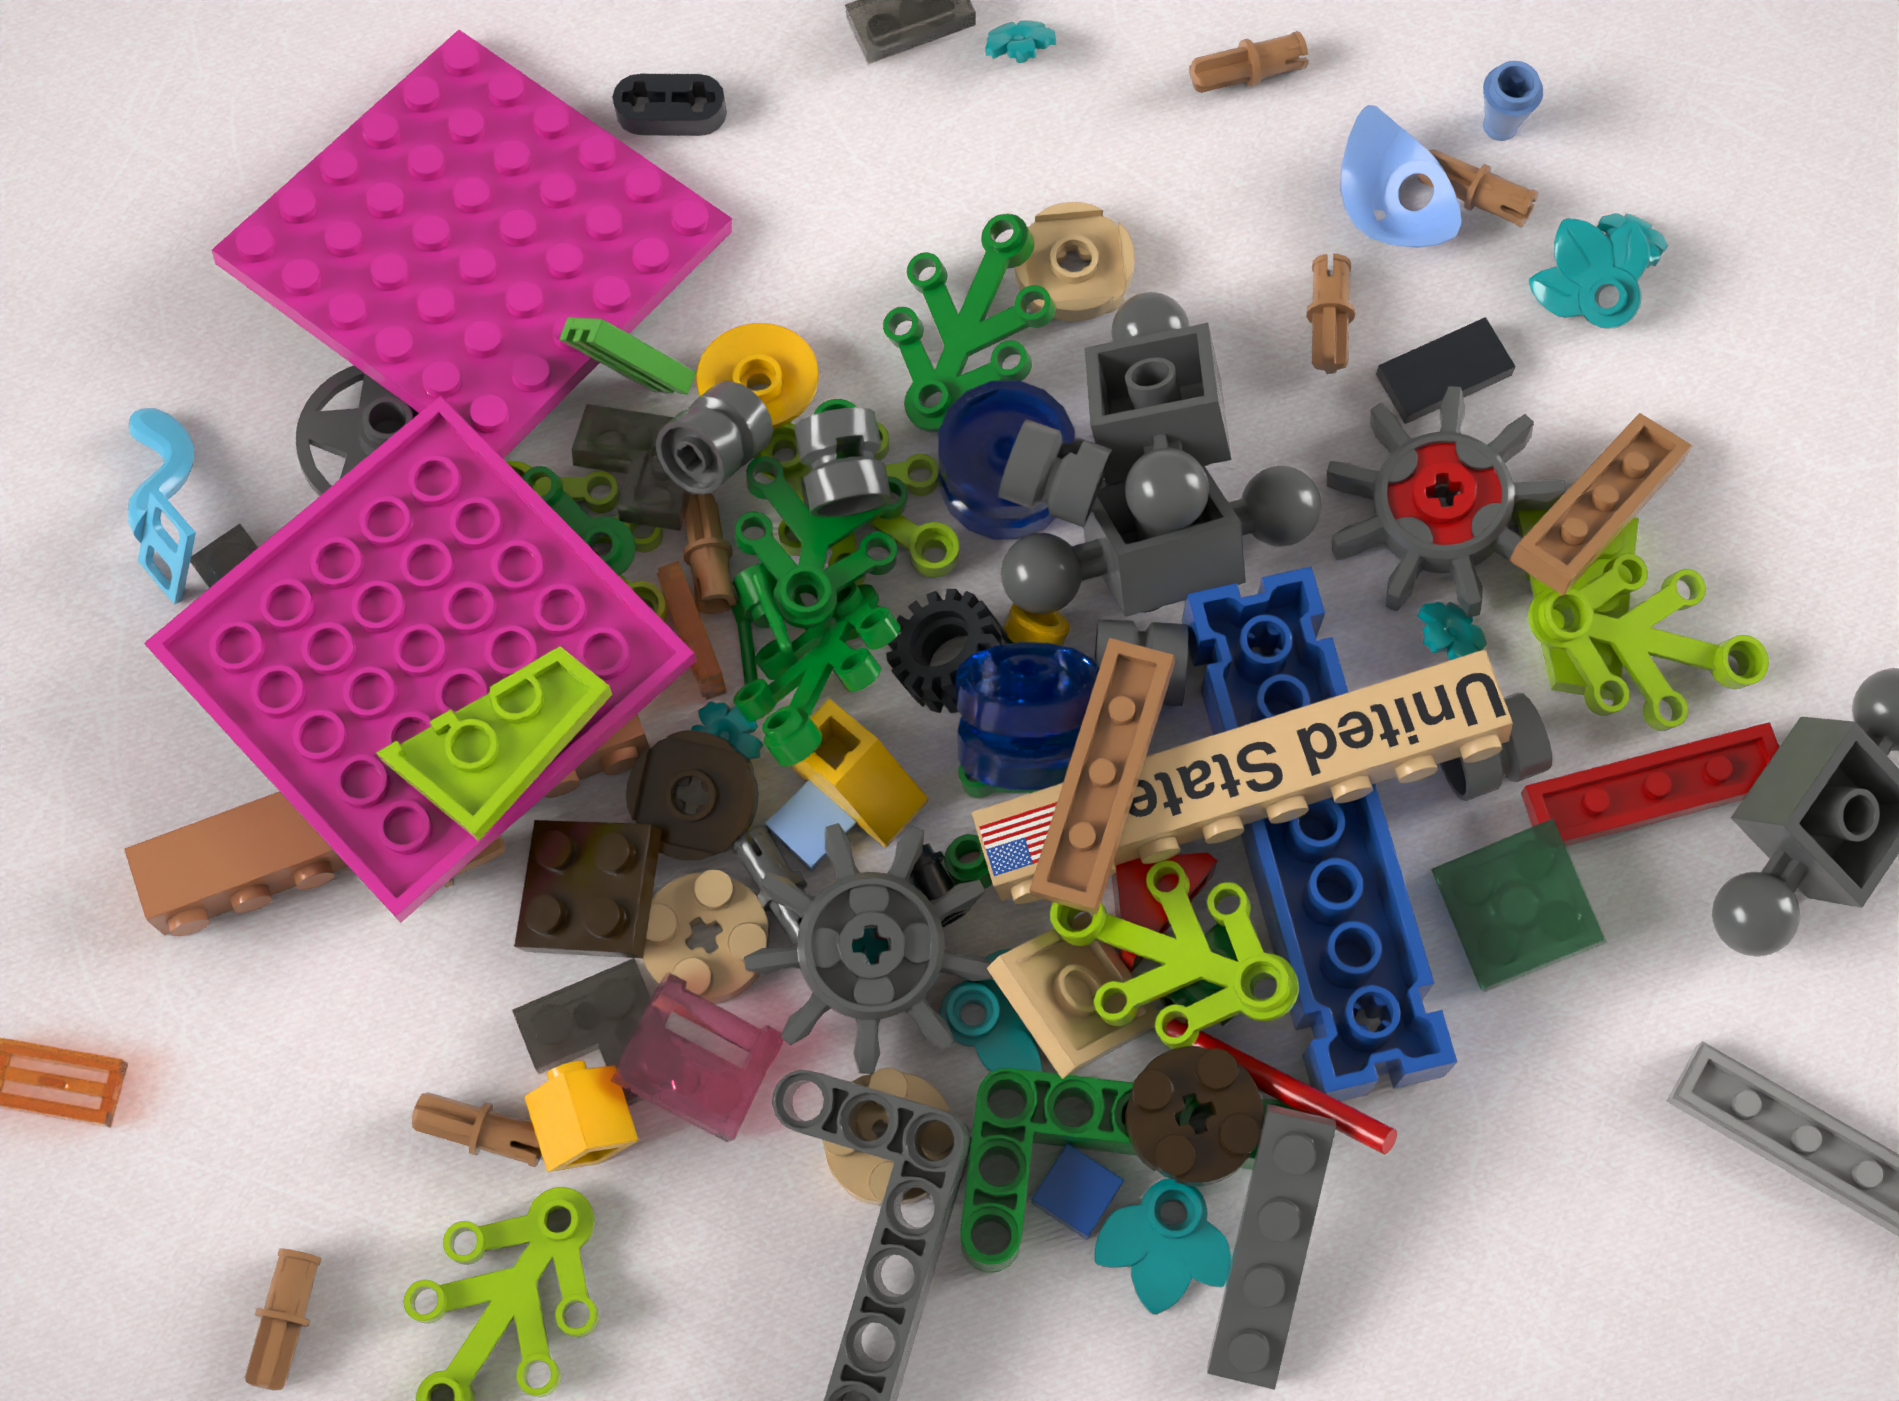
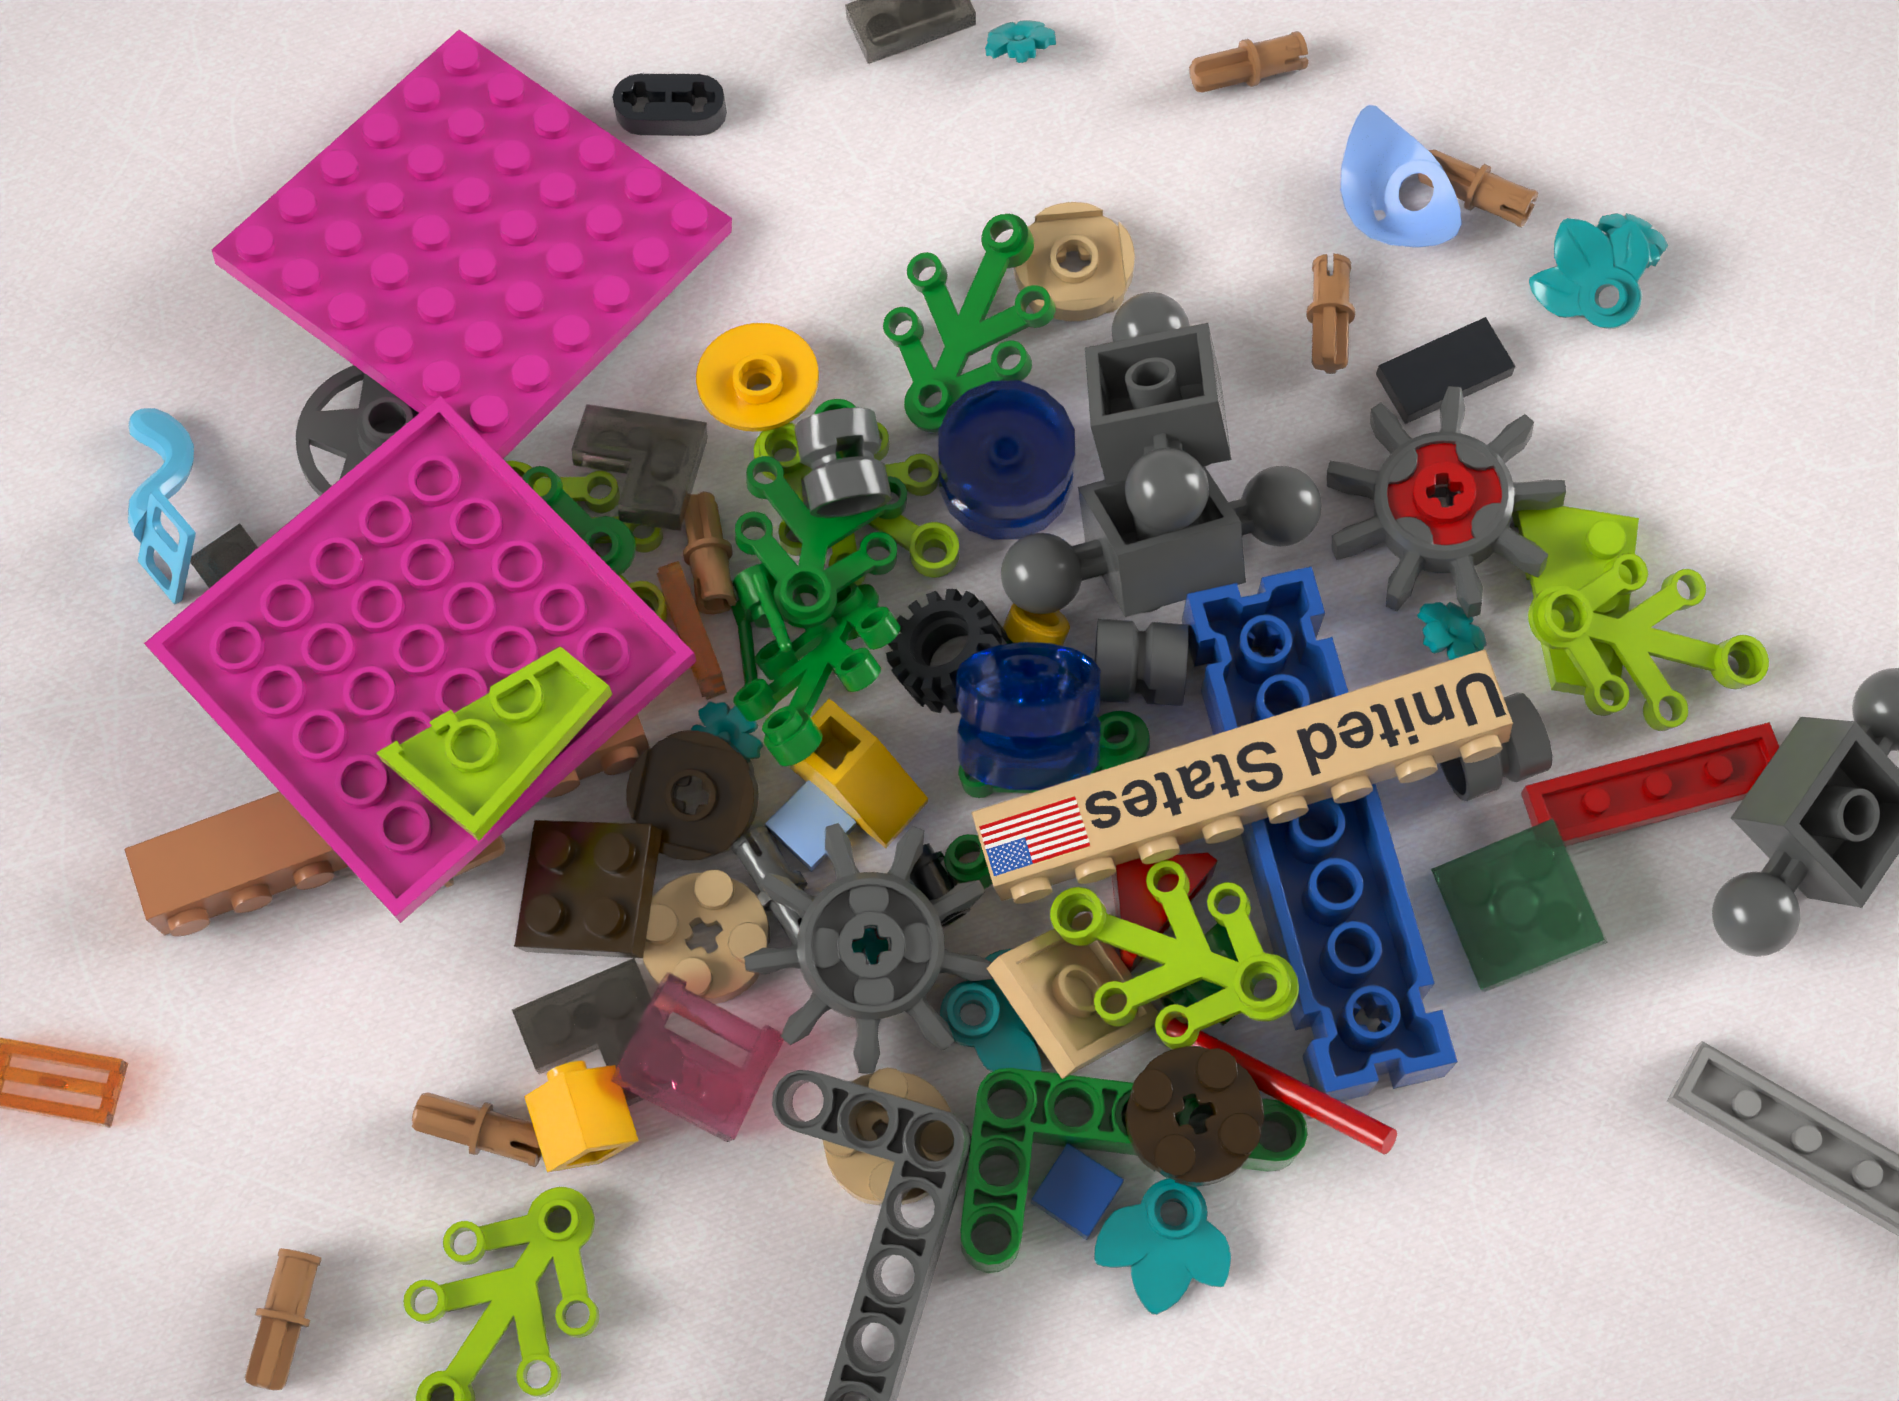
(627, 355): bright green tile -> none
(714, 437): dark grey wheel -> none
(1054, 473): dark grey wheel -> none
(1102, 776): medium nougat plate -> none
(1271, 1246): dark grey plate -> none
(1510, 98): medium blue cone -> none
(1600, 504): medium nougat plate -> none

